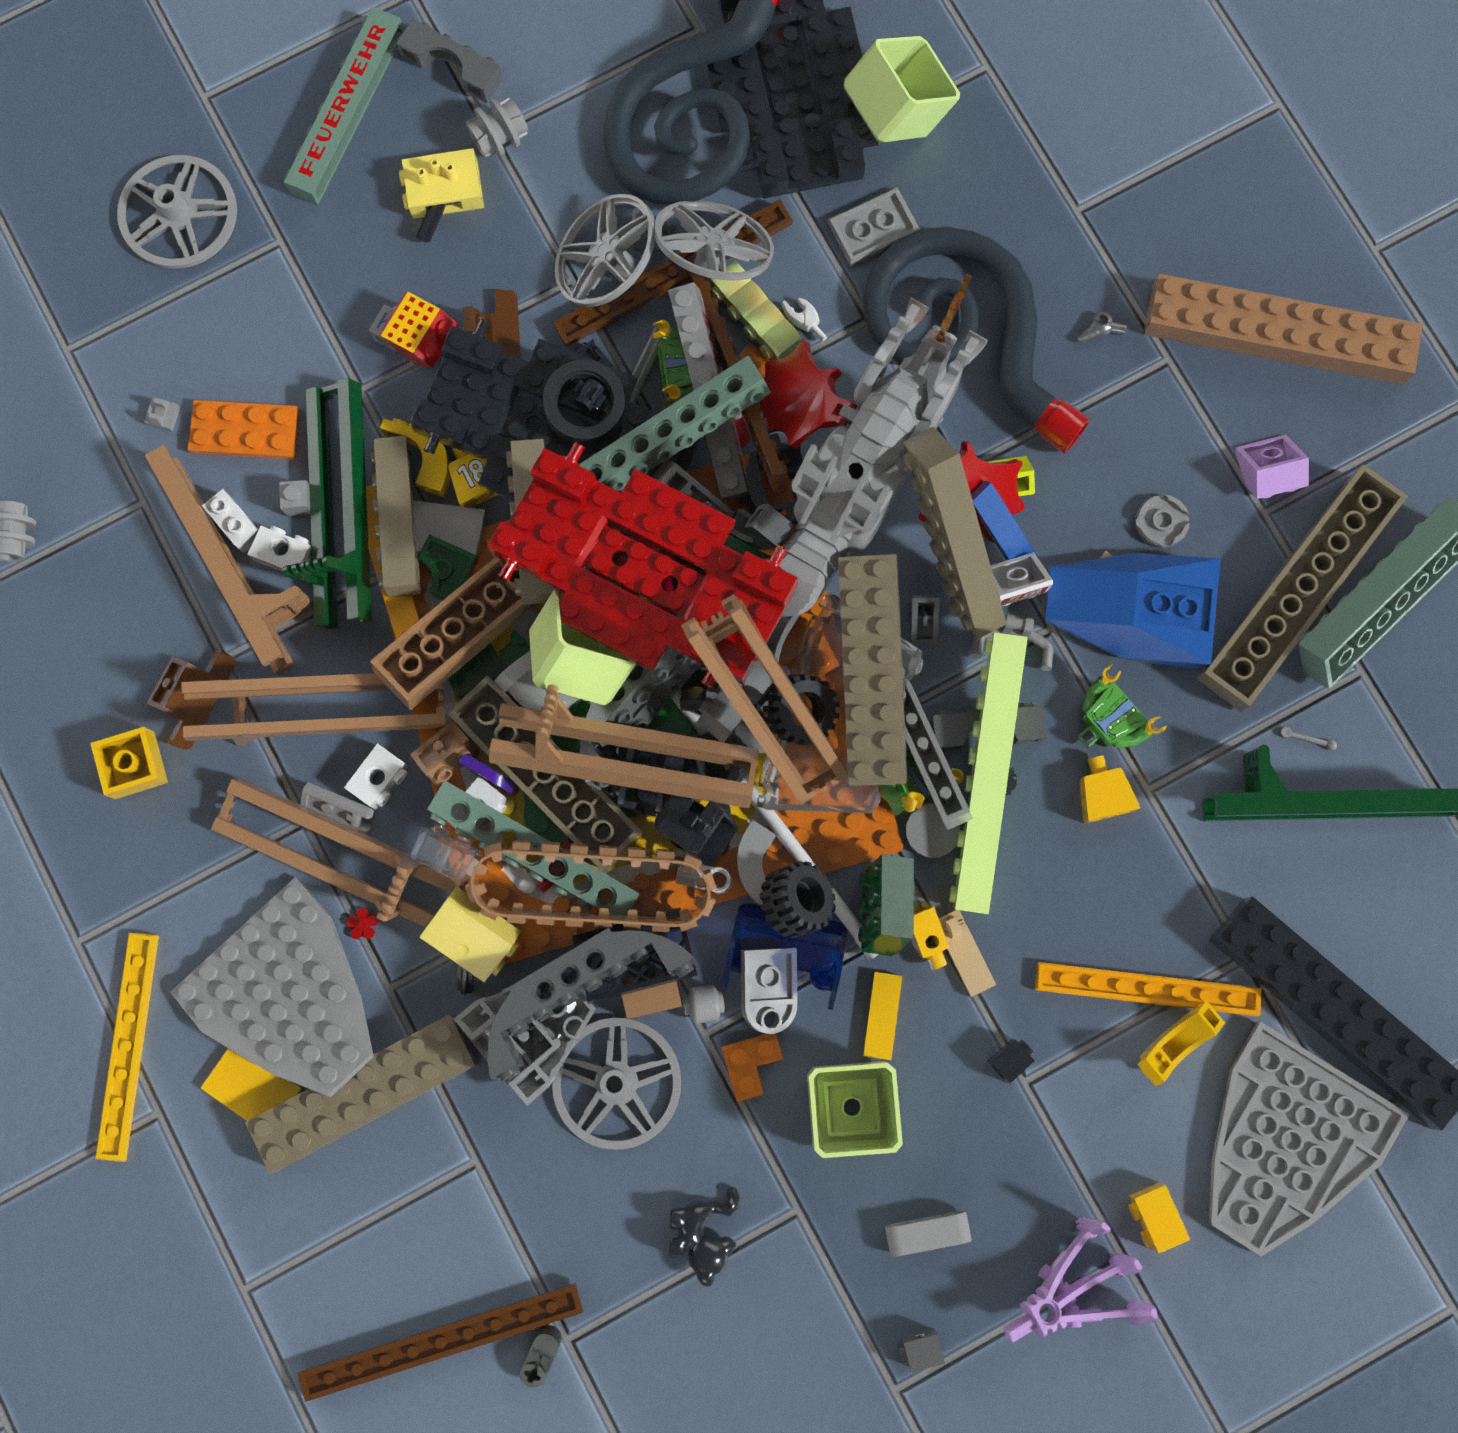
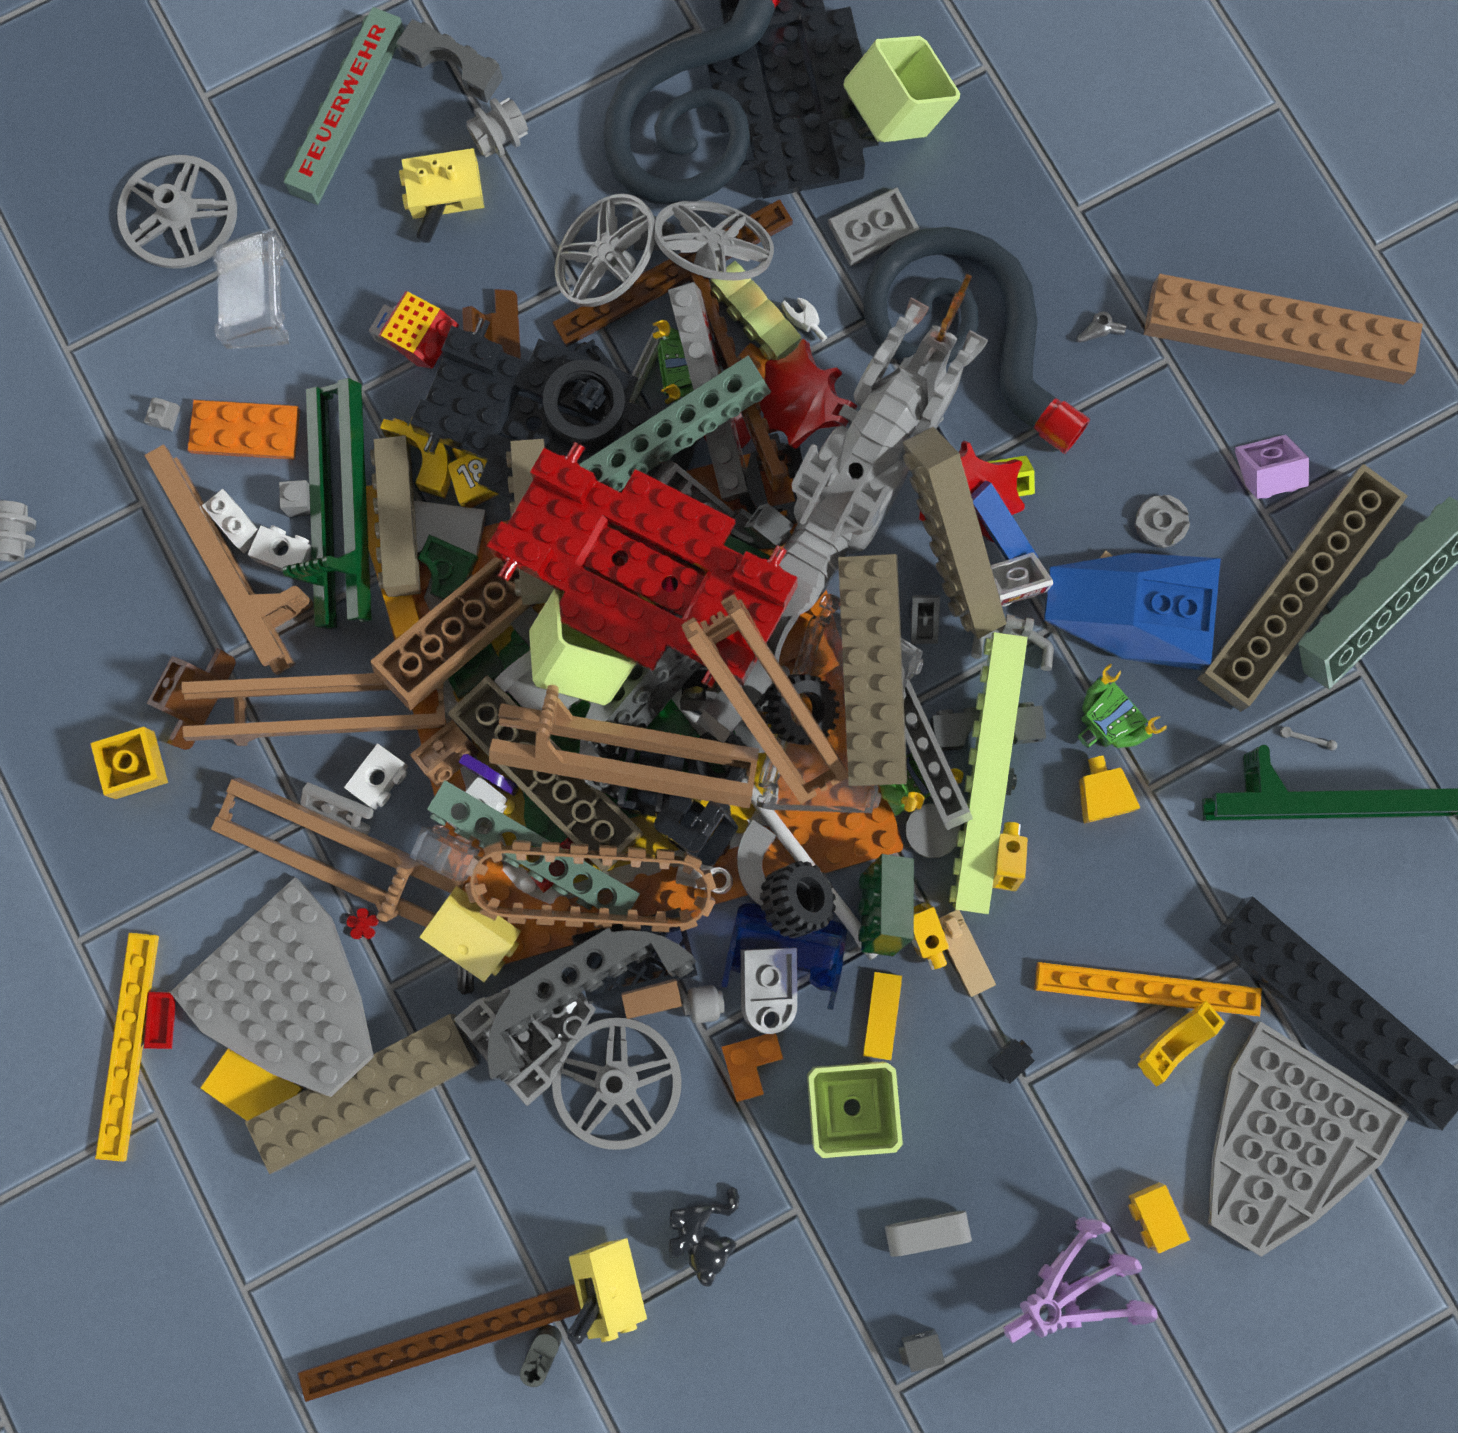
(159, 1020): none -> red tile
(250, 291): none -> clear windscreen
(606, 1292): none -> light yellow piece
(1011, 858): none -> yellow torso

